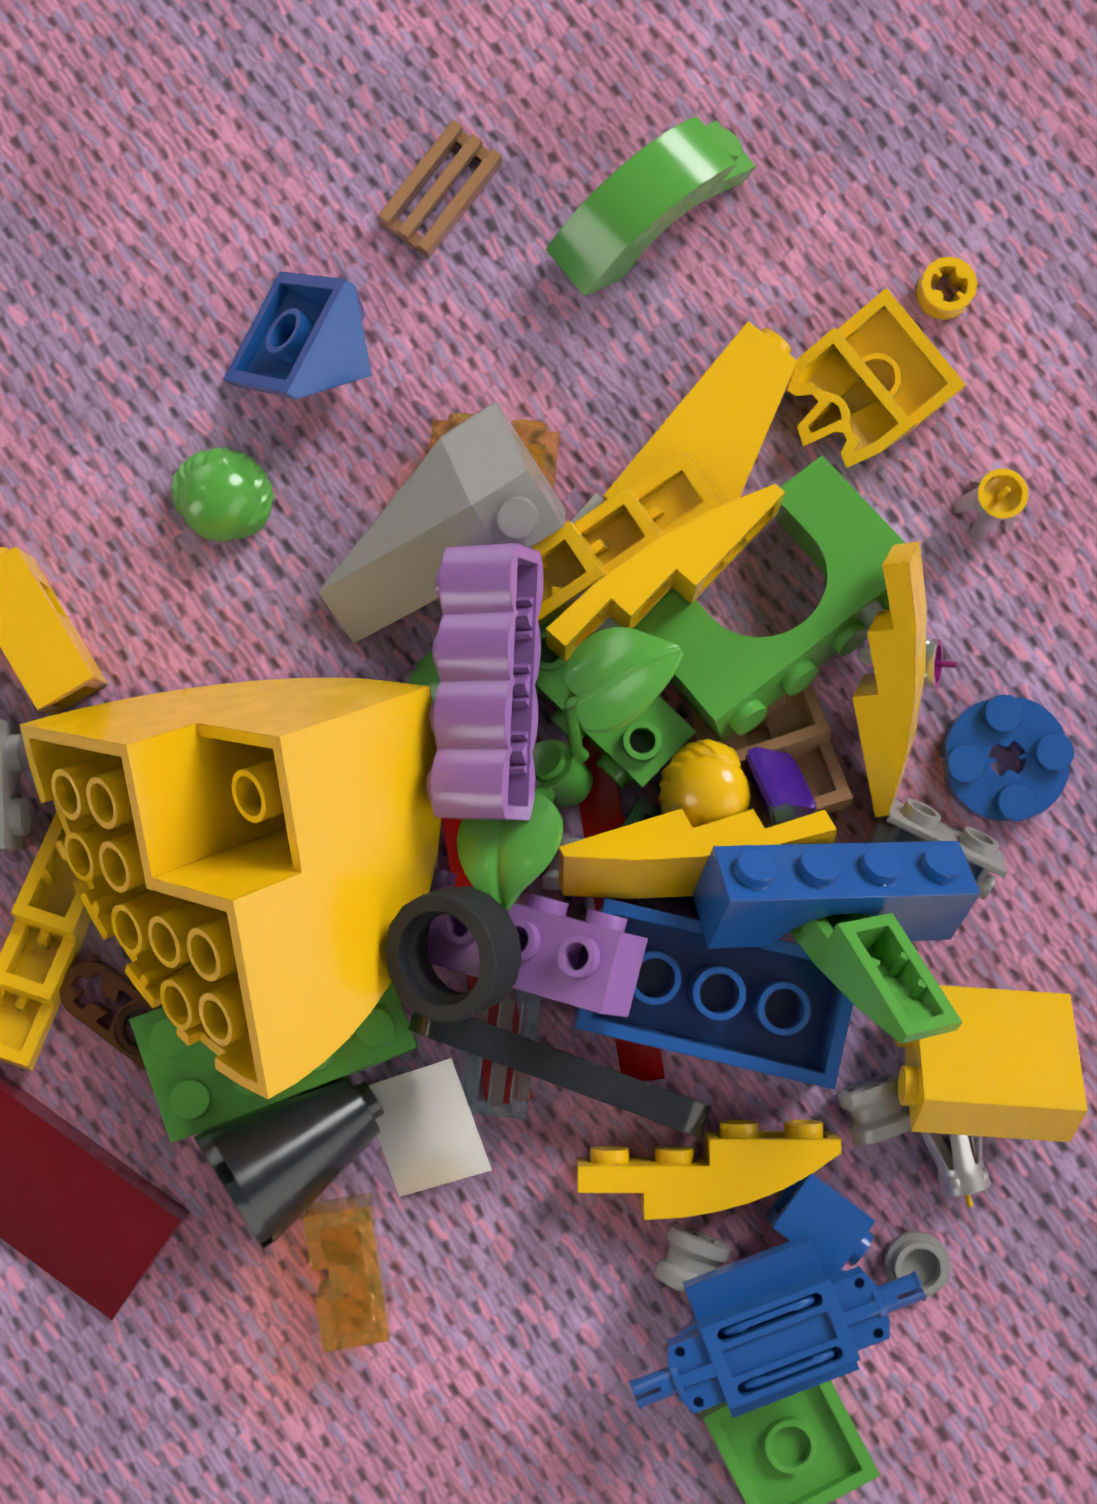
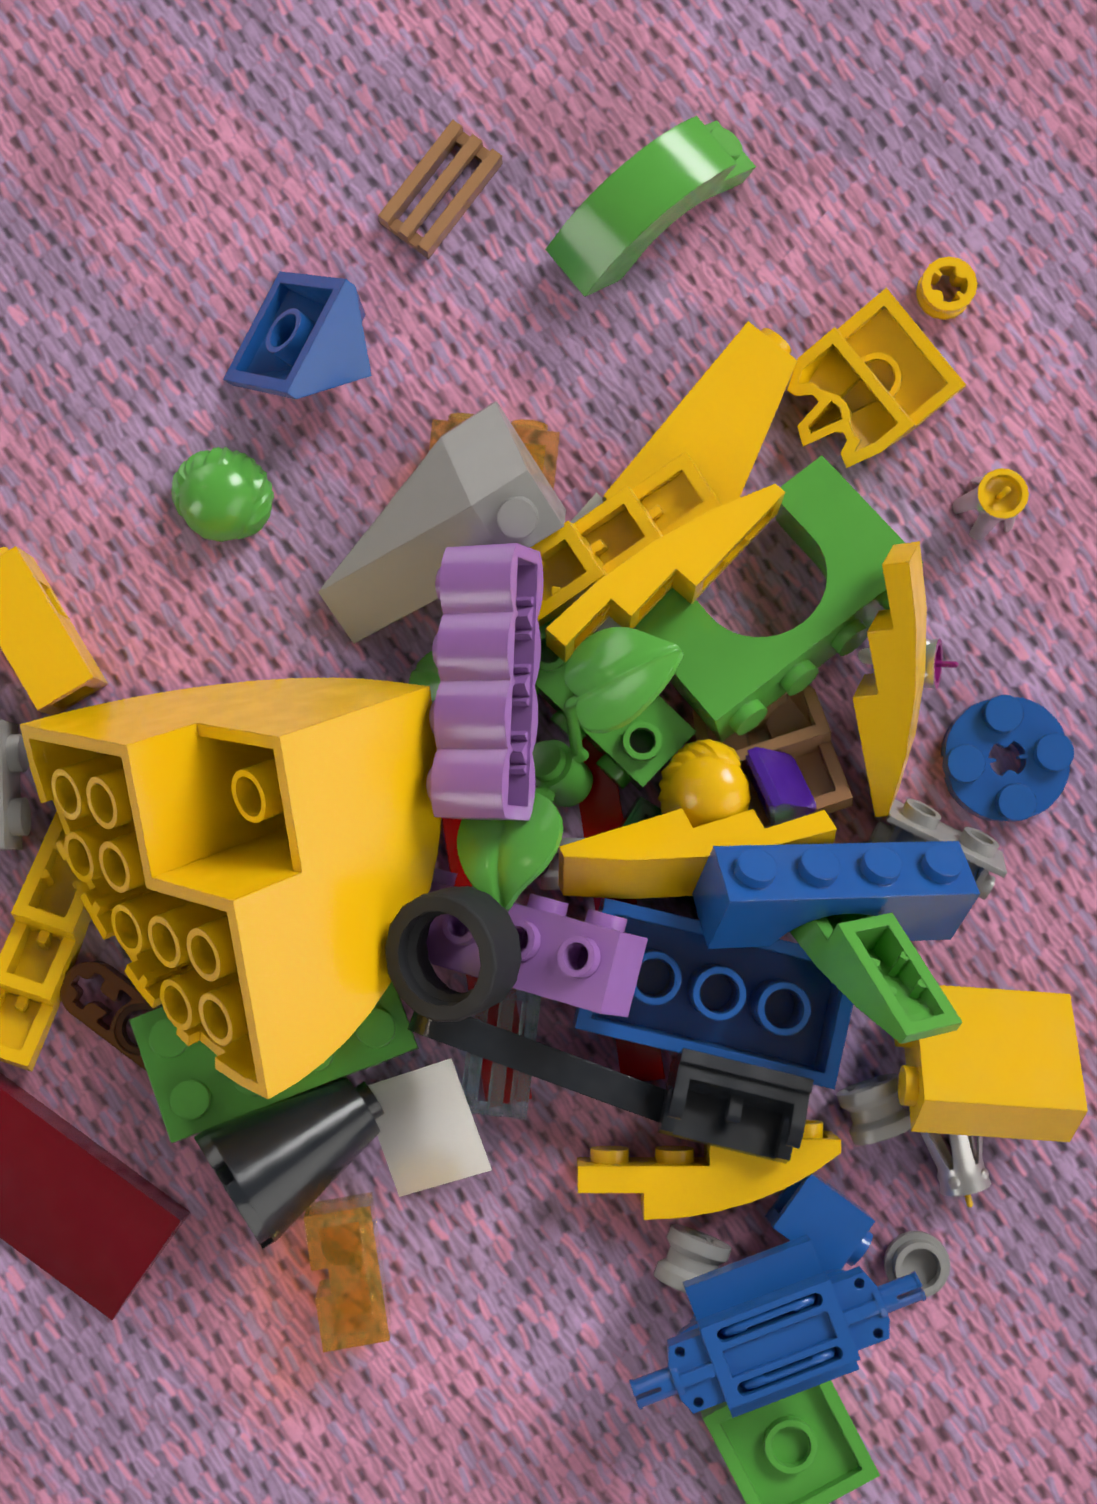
(735, 1105): none -> black hinge

